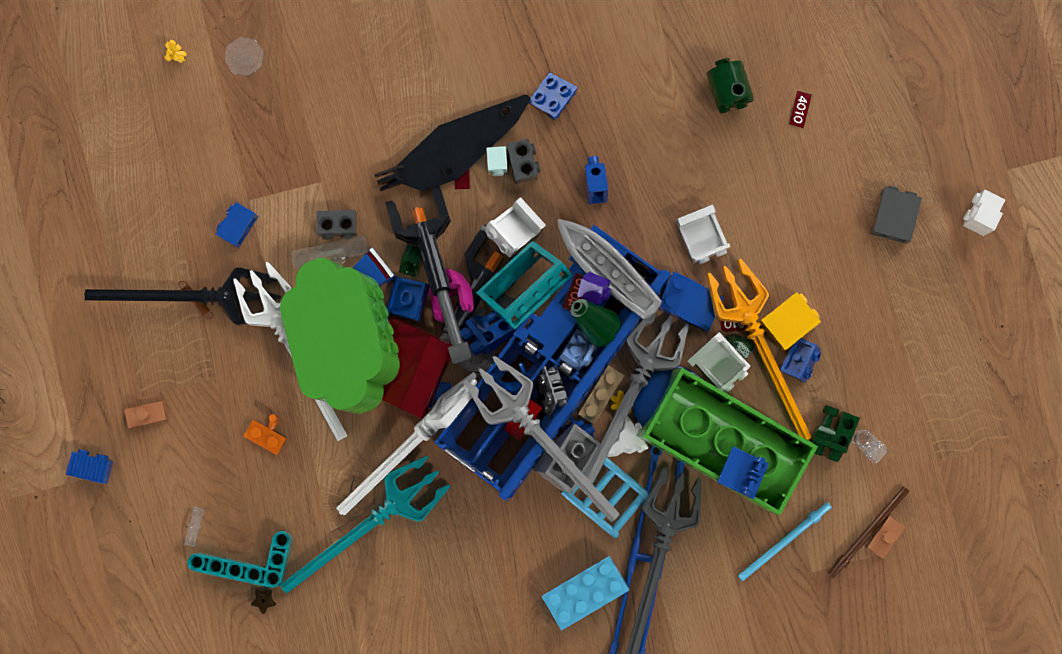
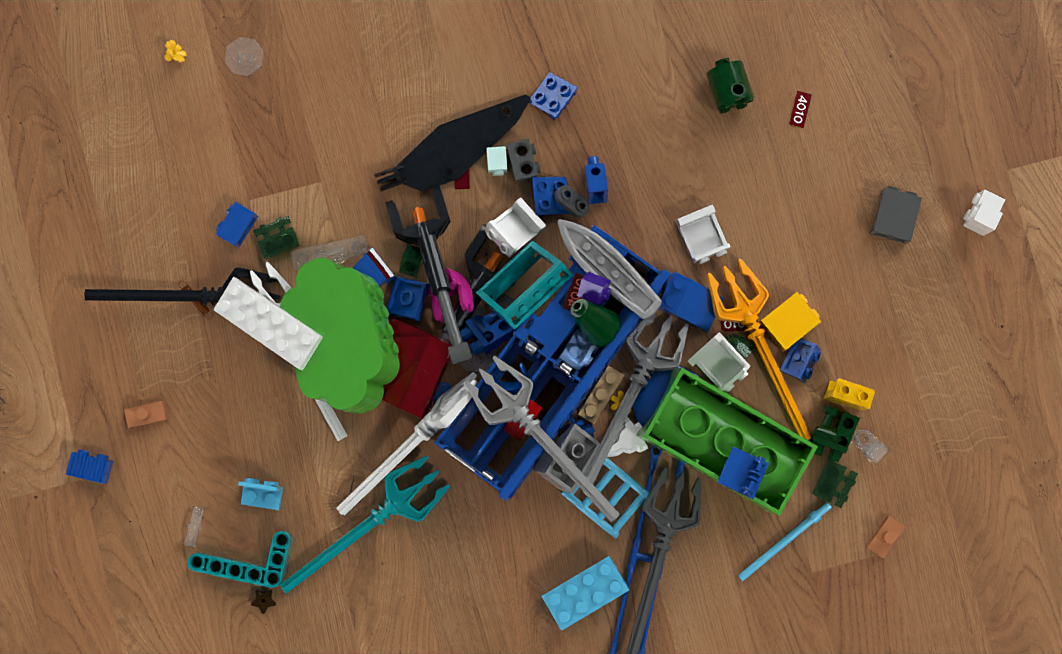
(261, 495): none -> medium azure bracket
(266, 436): orange plate -> none
(268, 323): none -> white plate
(279, 242): none -> clear green plate
(337, 218): dark grey brick -> none
(543, 194): none -> blue hinge
(550, 390): dark grey hinge -> none
(571, 203): none -> dark grey plate
(829, 481): none -> clear green plate
(844, 560): reddish brown bar -> none
(849, 394): none -> yellow panel

